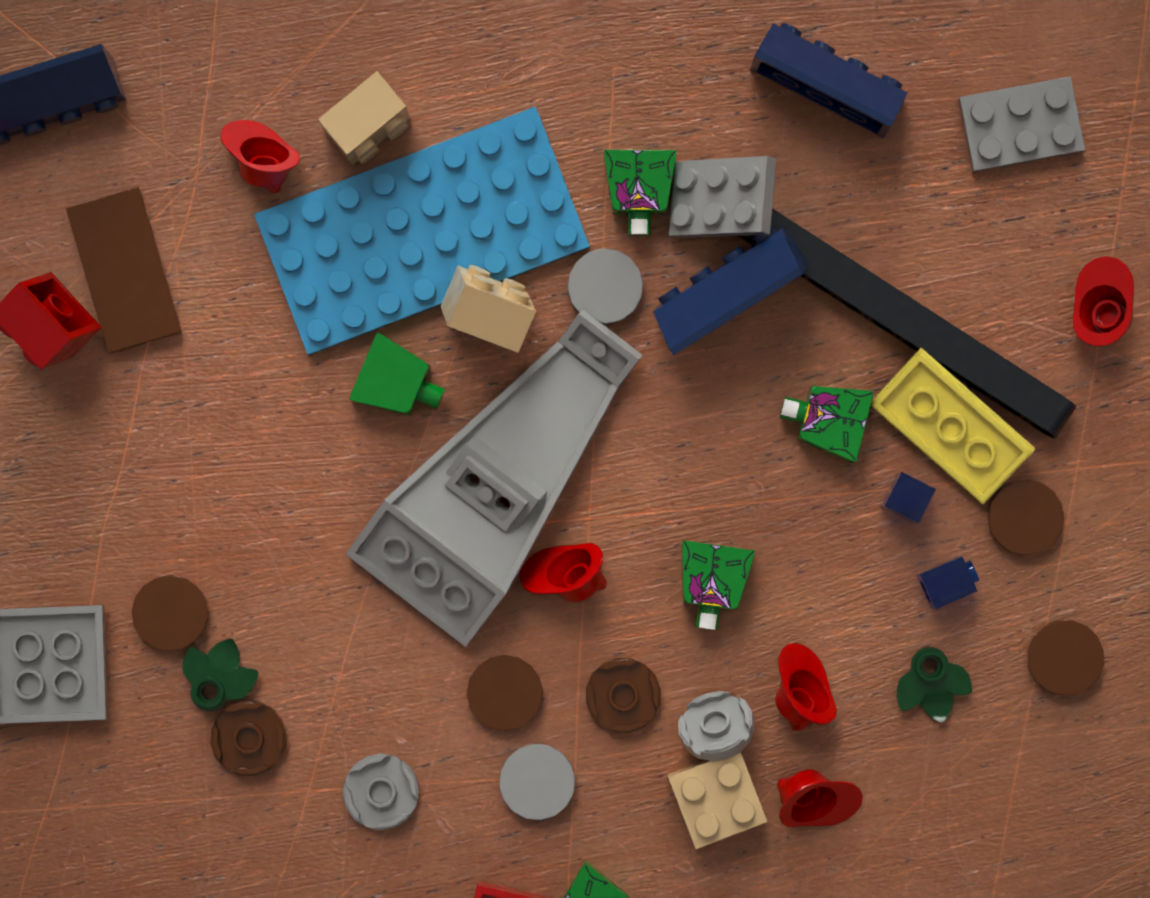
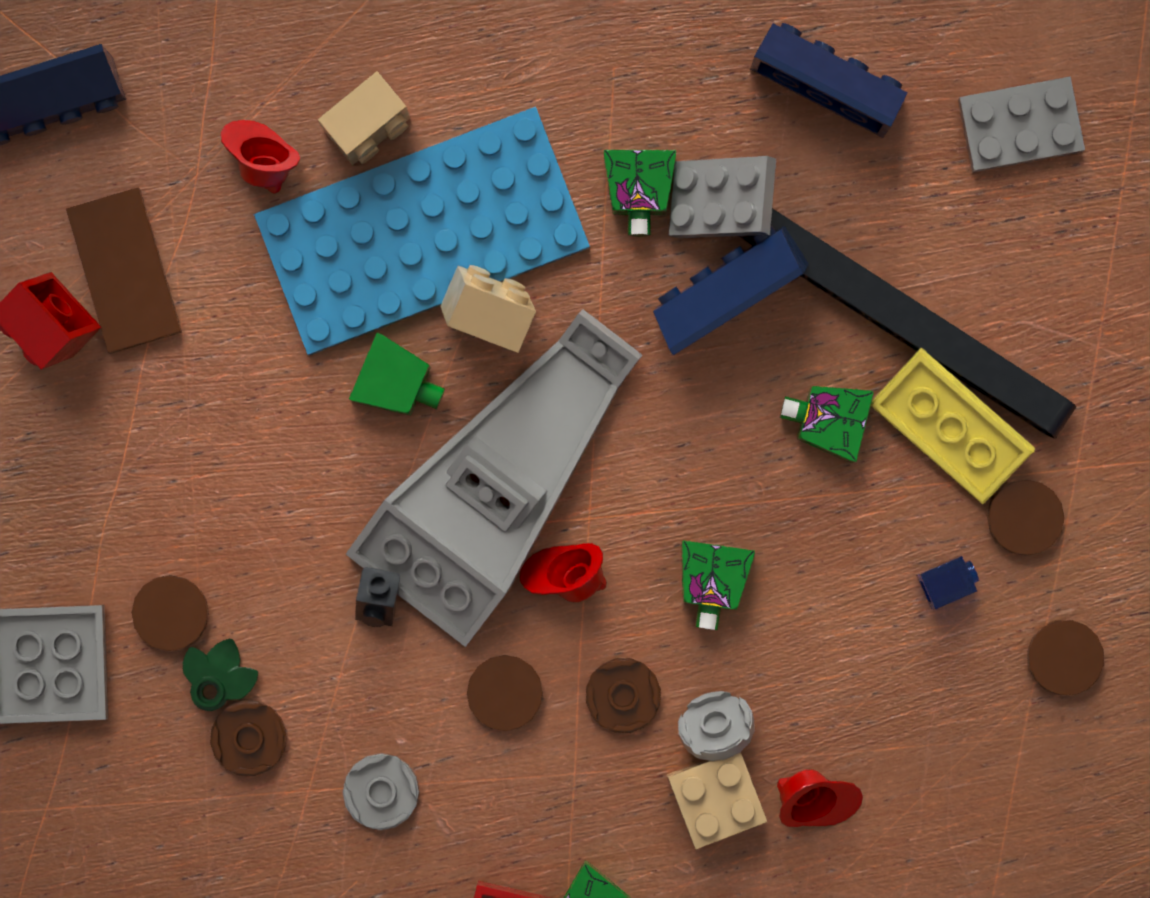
(377, 597): none -> black bracket
(537, 781): light grey tile -> none
(605, 285): light grey tile -> none
(804, 690): red piece -> none
(908, 498): clear blue brick -> none
(932, 690): dark green plate -> none
(1103, 301): red piece -> none

